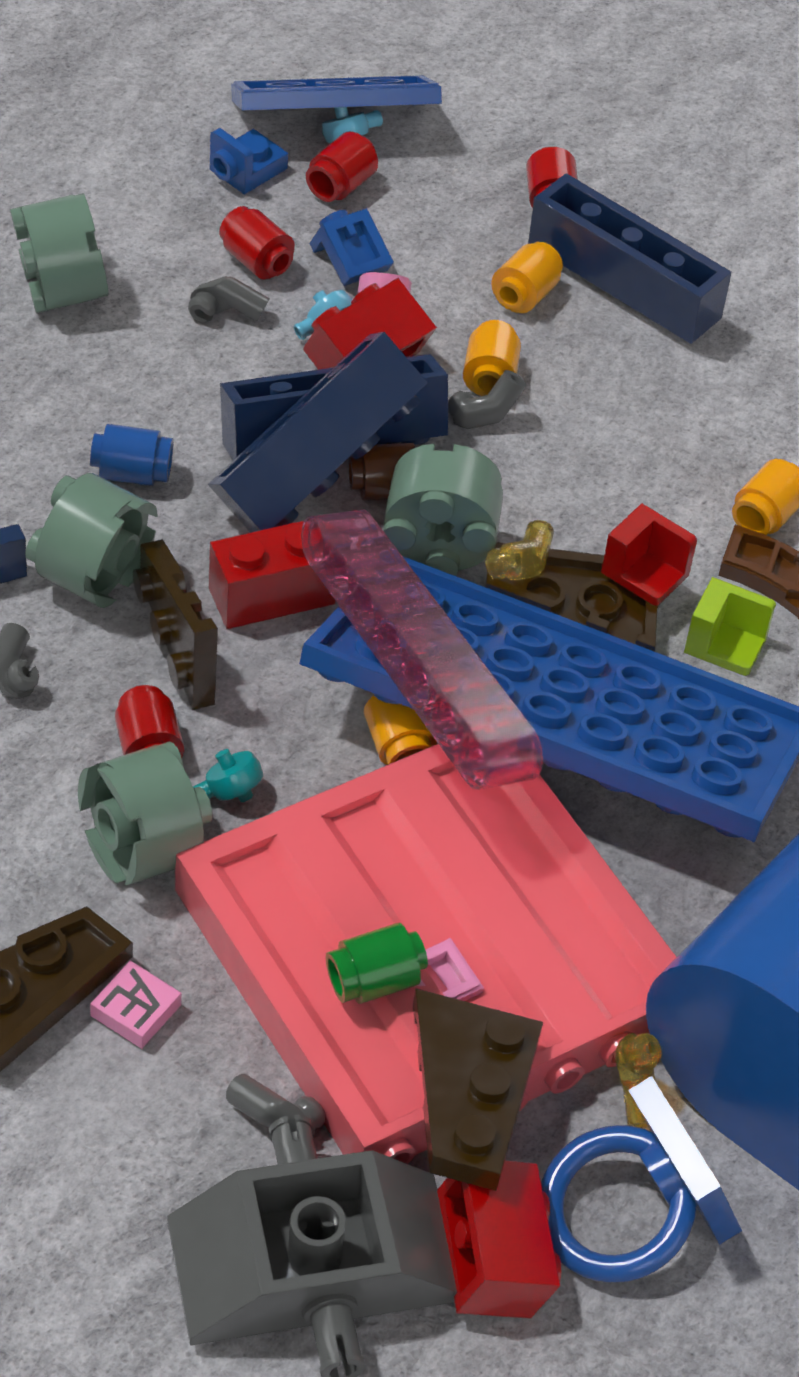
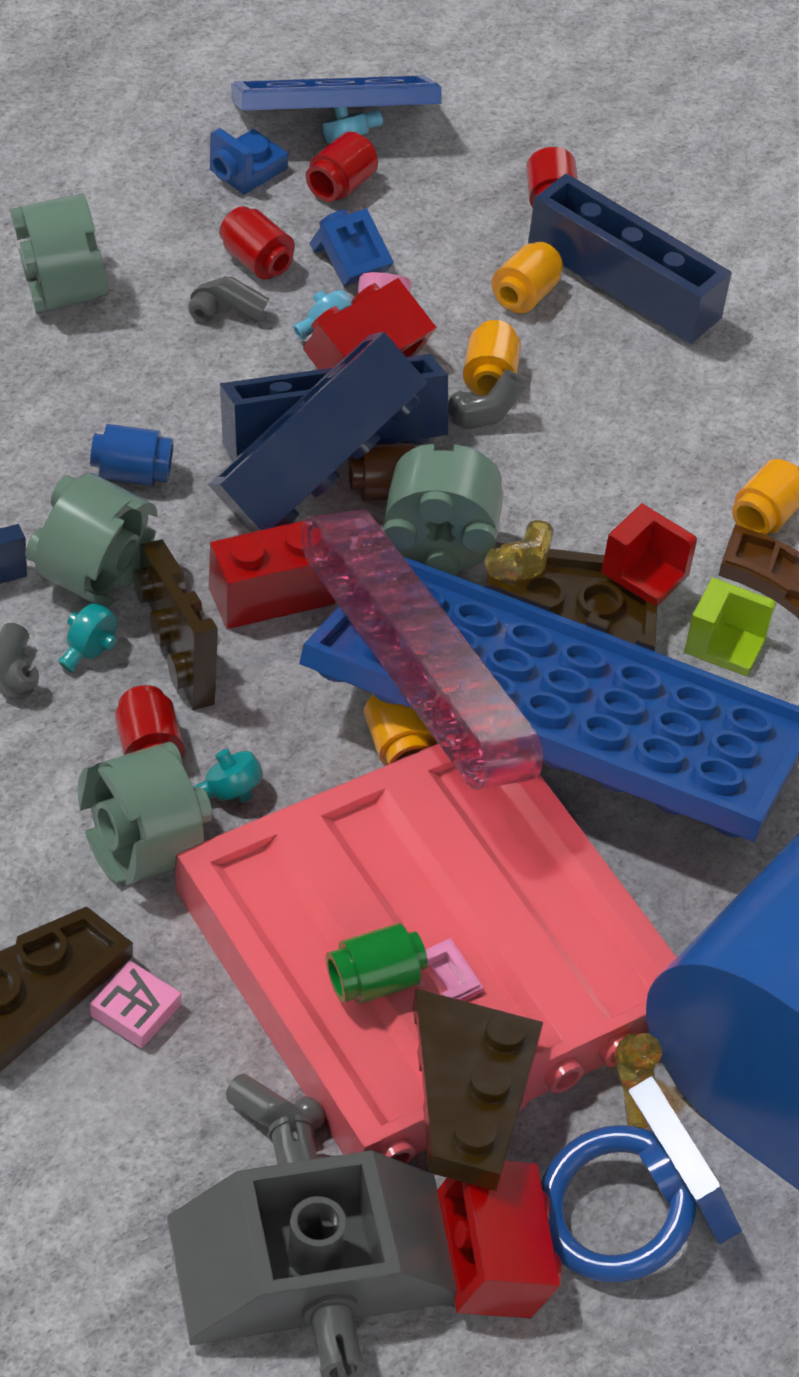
(89, 635): none -> teal piece

